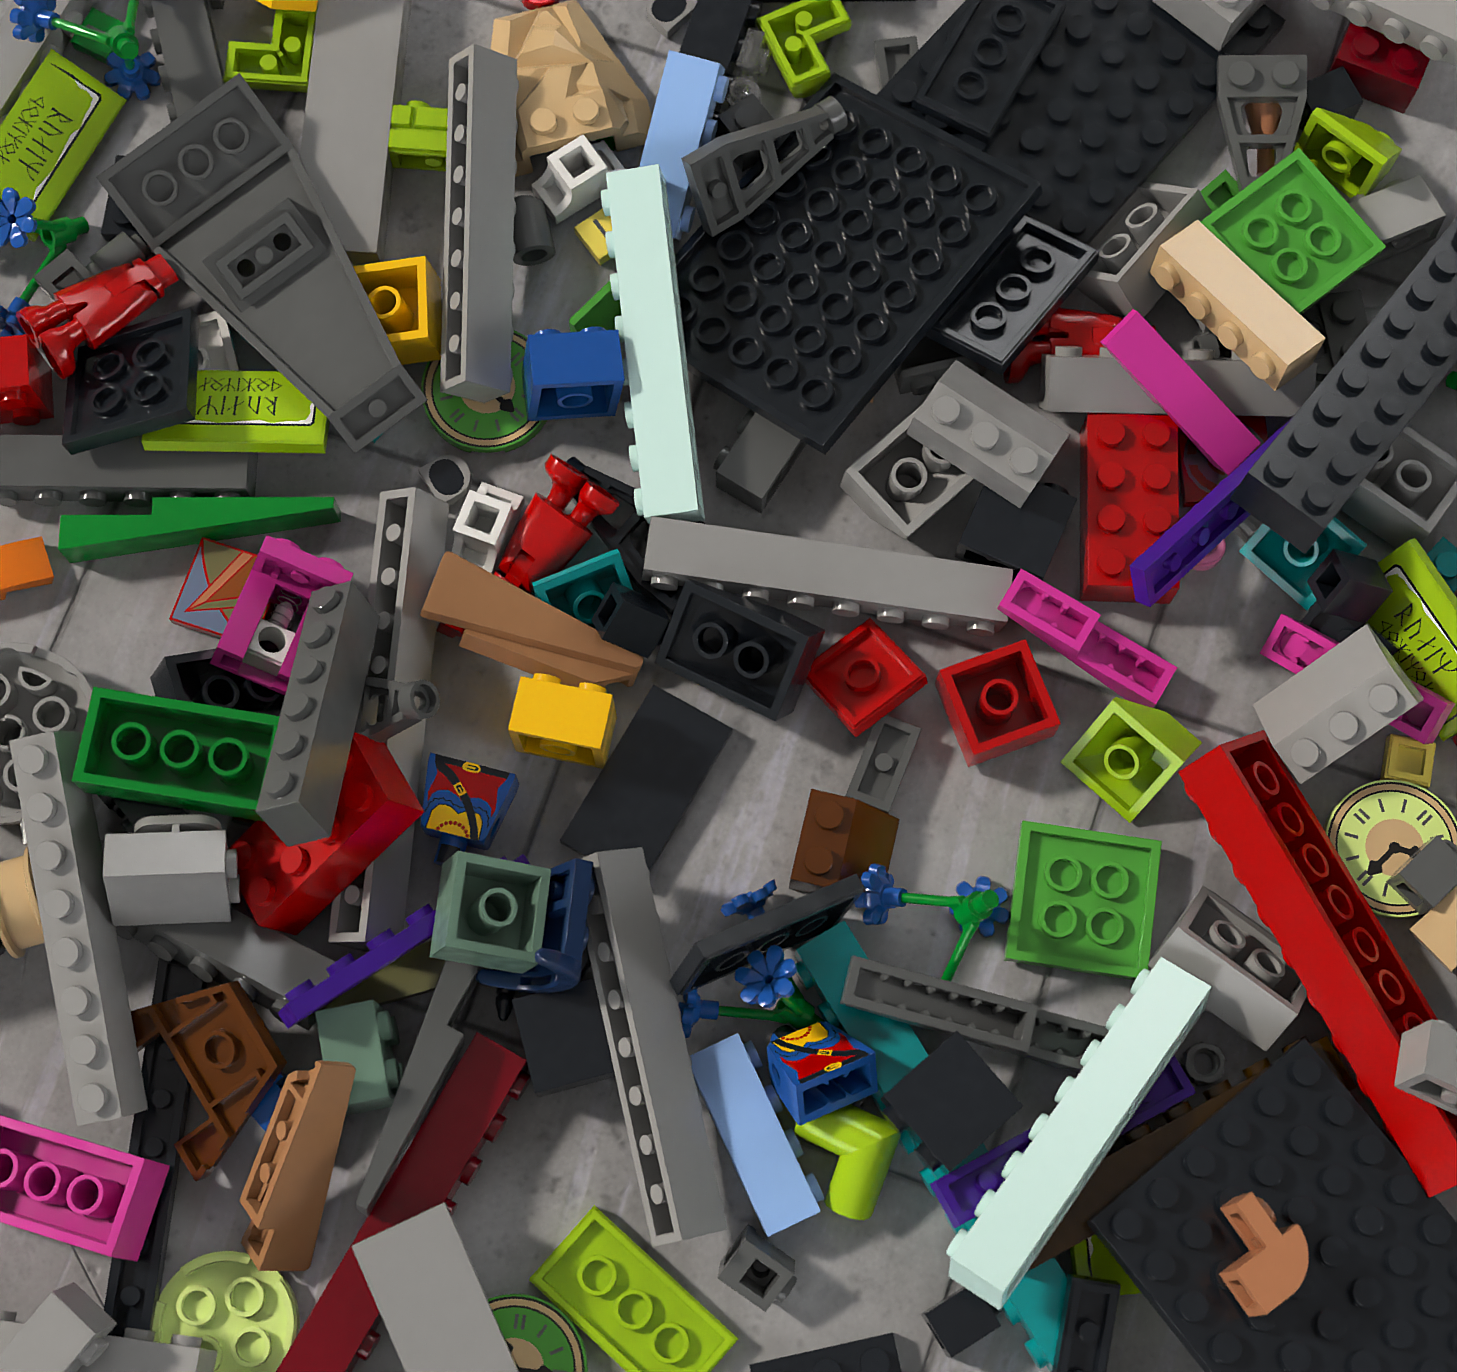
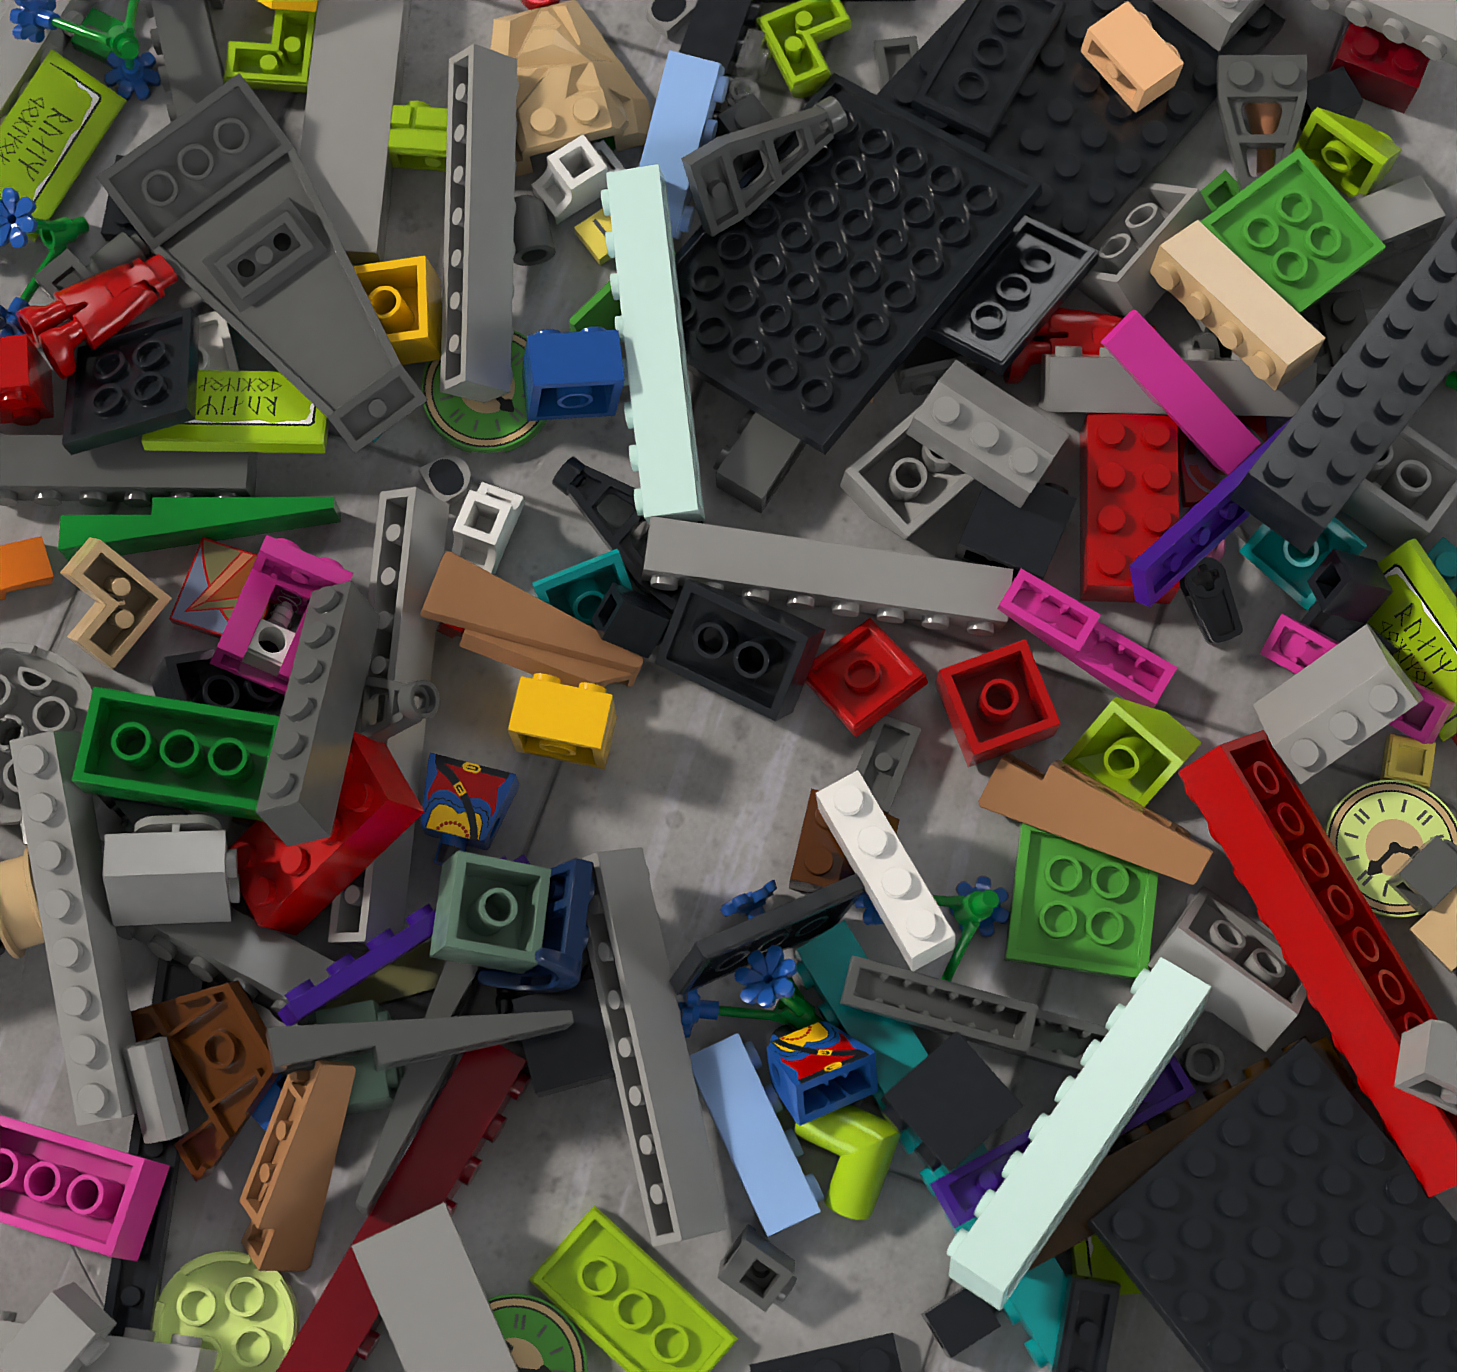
(123, 604): none -> tan brick
(155, 1090): none -> light grey axle
(405, 1041): none -> dark grey slope
(547, 535): red piece -> none
(648, 779): black tile -> none
(885, 871): none -> white brick
(1094, 816): none -> medium nougat wedge
(1132, 56): none -> light nougat brick
(1214, 607): none -> black piece
(1274, 1260): nougat brick -> none

